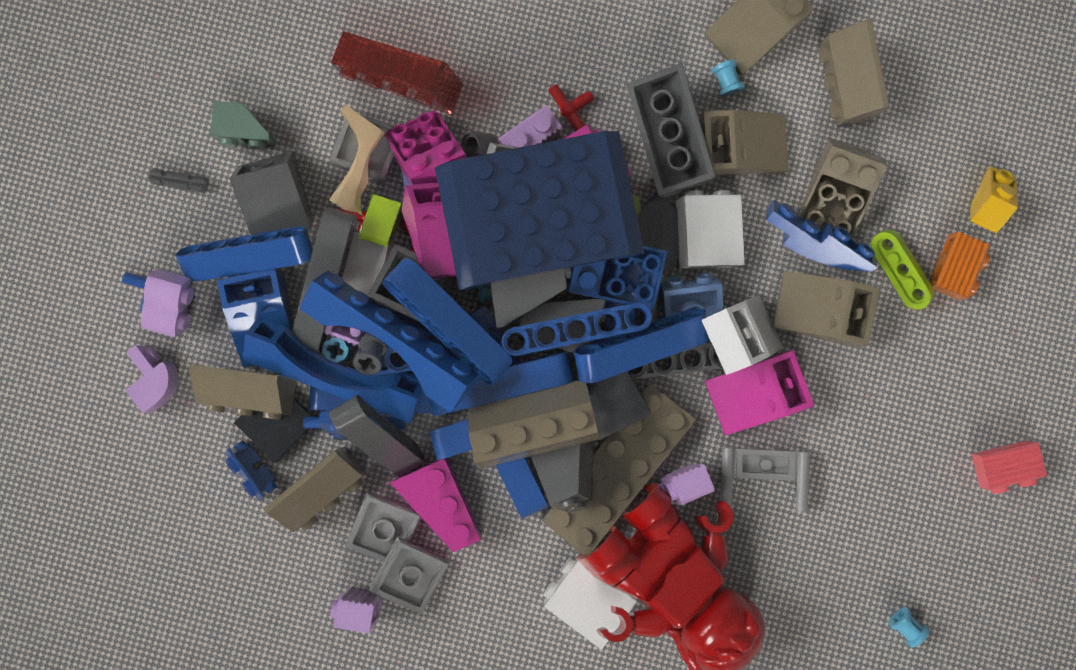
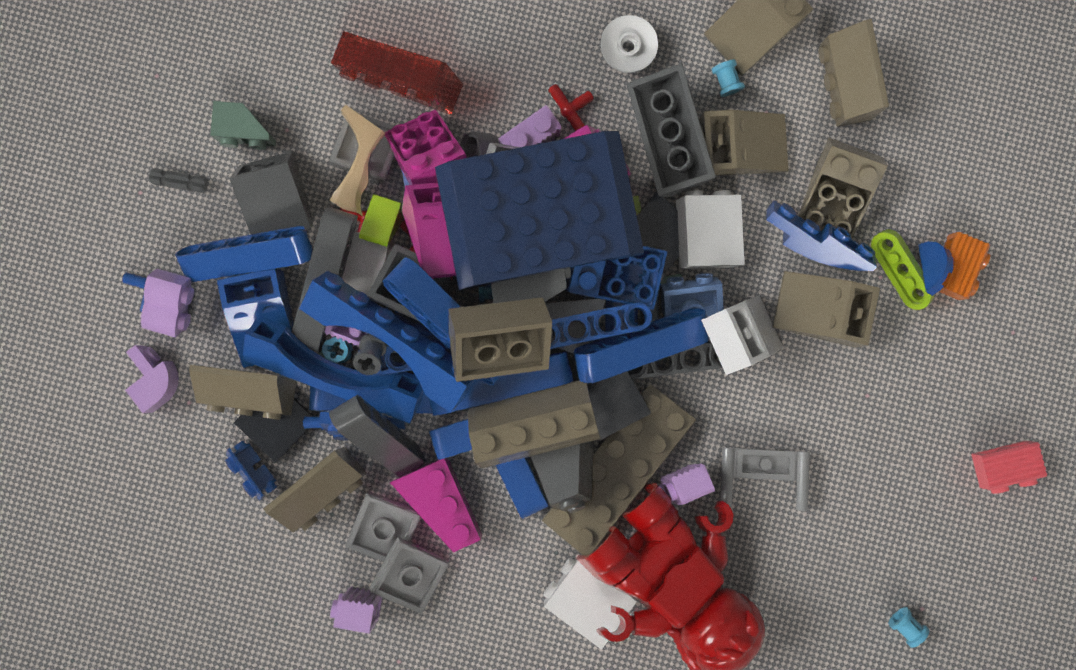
(500, 338): none -> dark tan slope
(635, 32): none -> white dish
(759, 393): dark pink slope -> none
(936, 265): none -> blue tile
(995, 199): yellow slope -> none

